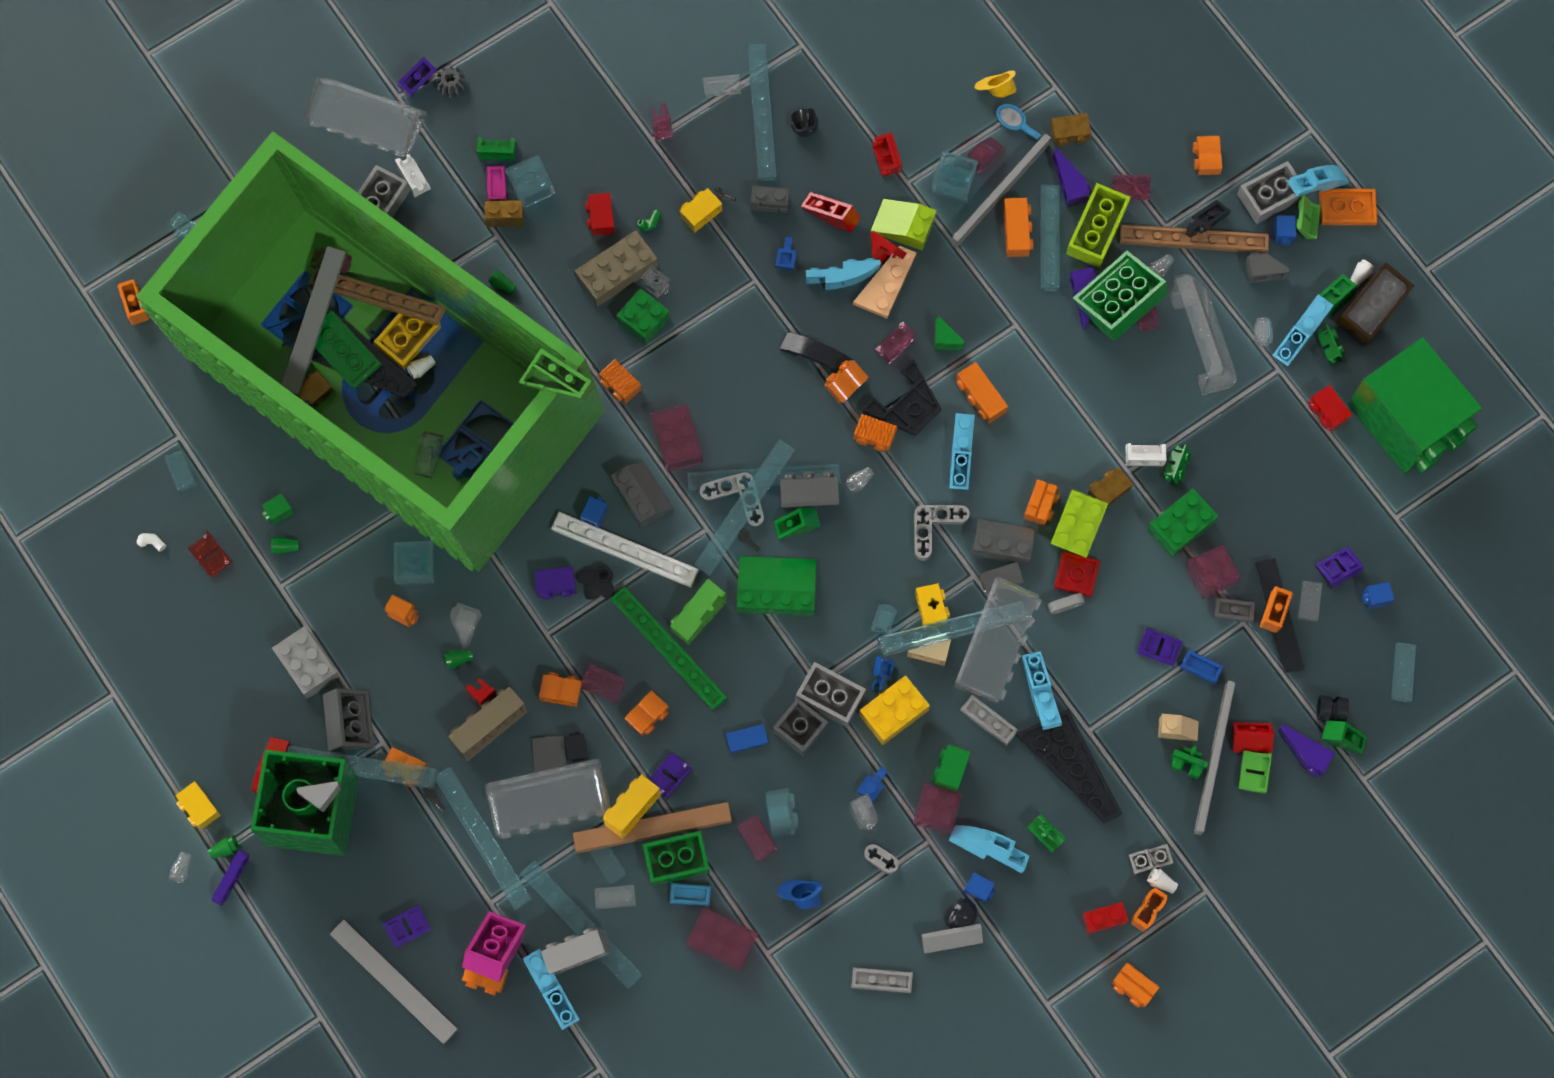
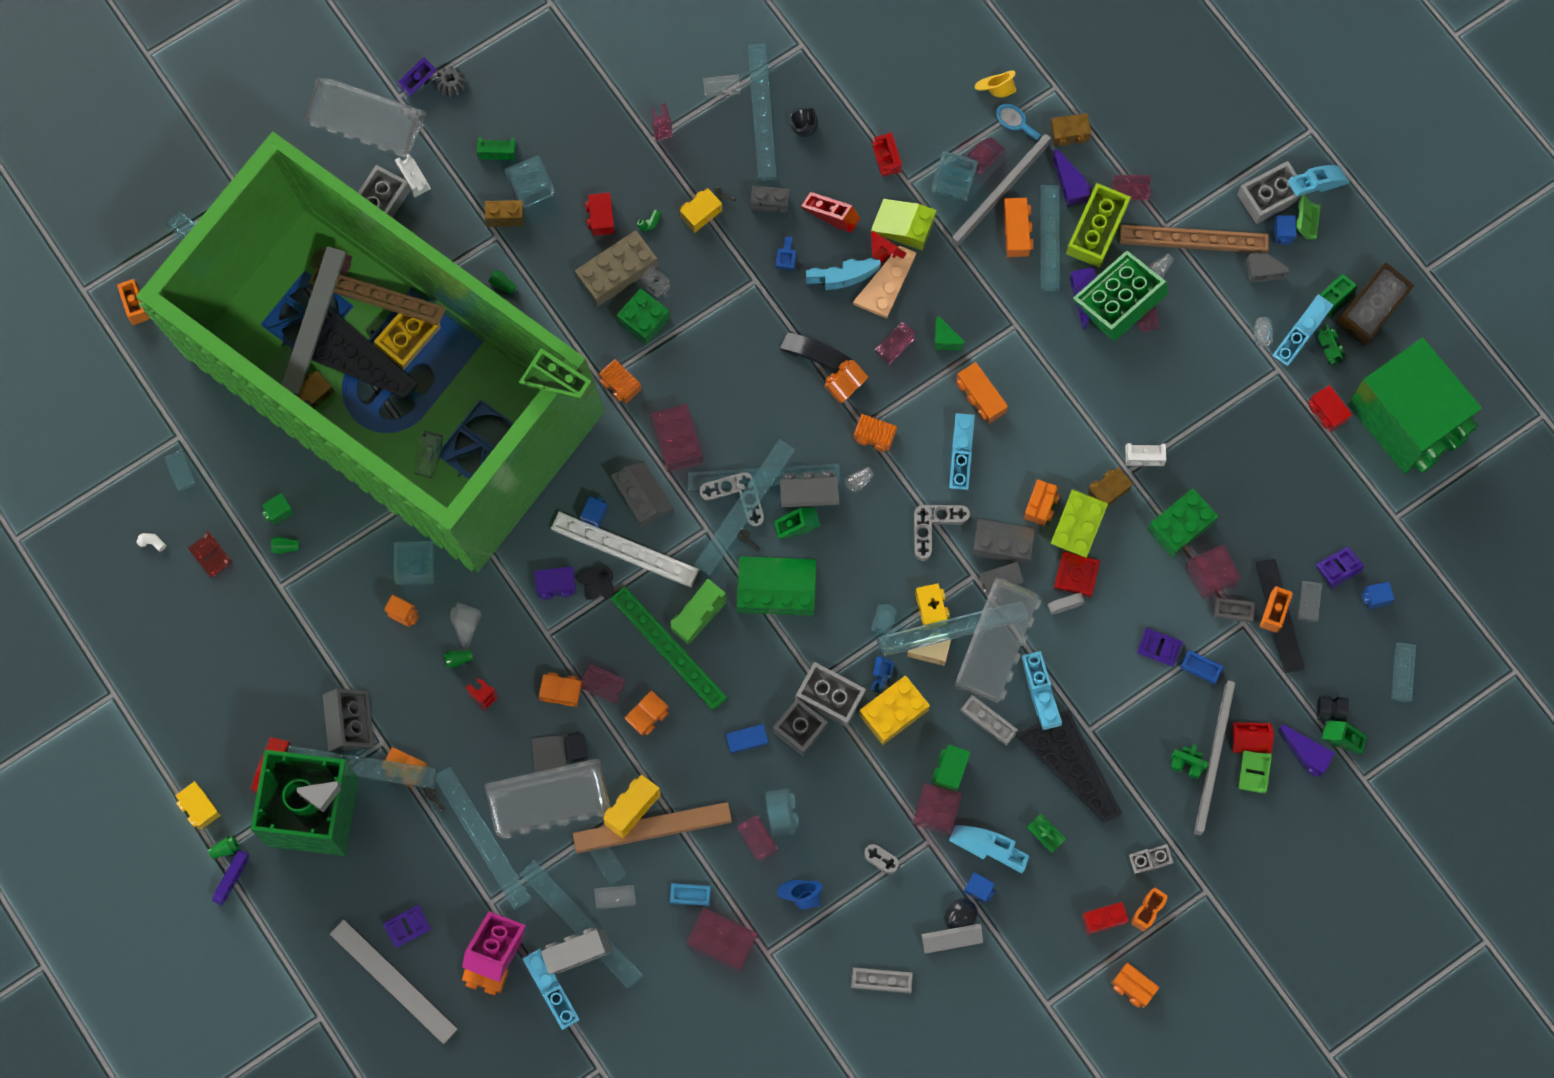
(180, 868): clear cone -> none
(305, 662): light grey brick -> none
(345, 351): green tile -> none
(420, 367): white cone -> none
(468, 460): blue plate -> none
(487, 723): dark tan brick -> none
(496, 183): dark pink tile -> none
(676, 768): dark purple piece -> none
(676, 858): green brick -> none
(863, 812): clear slope -> none
(872, 785): blue plate -> none
(913, 409): black wing -> none
(1162, 881): white cone -> none
(1176, 472): green hinge -> none
(1178, 727): tan slope -> none
(1194, 297): clear windscreen -> none
(1207, 218): black hinge -> none
(1208, 155): orange brick -> none
(1348, 207): orange tile -> none
(1362, 272): white cone -> none

